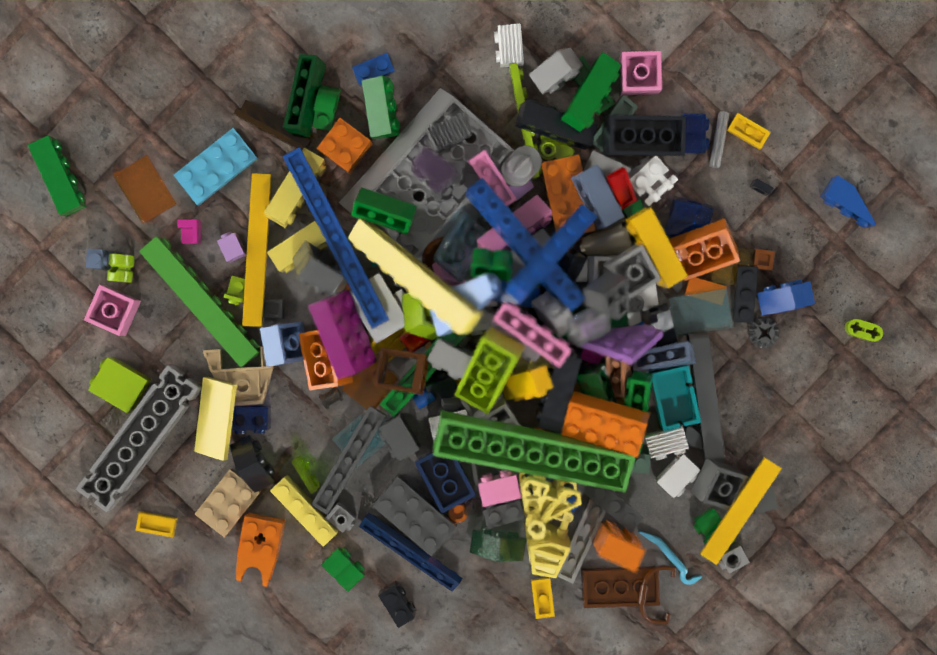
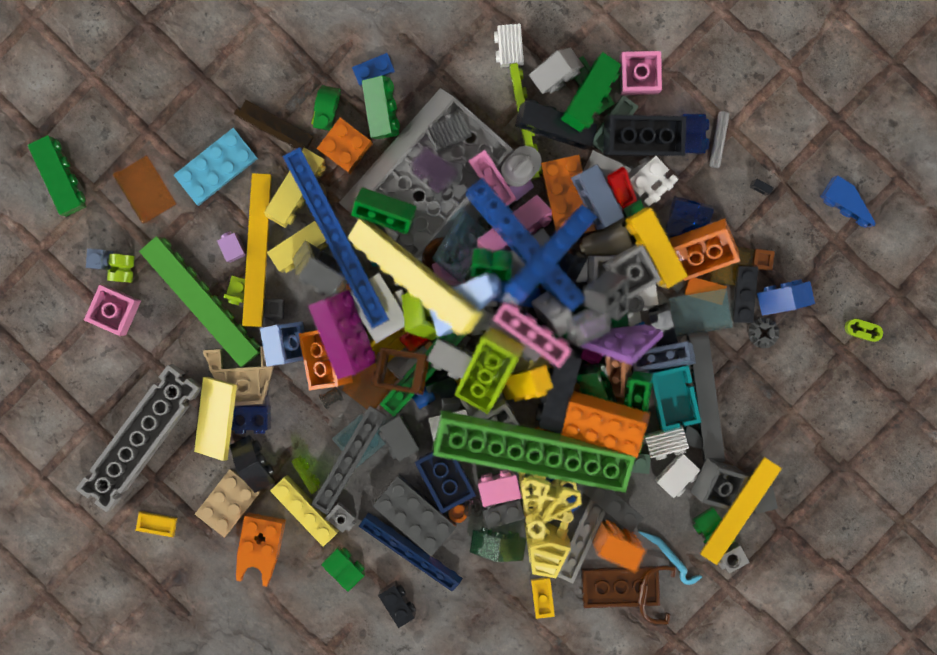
(119, 384): lime brick -> none
(190, 231): dark pink panel -> none
(303, 94): dark green brick -> none
(559, 149): lime plate -> none
(748, 131): yellow plate -> none

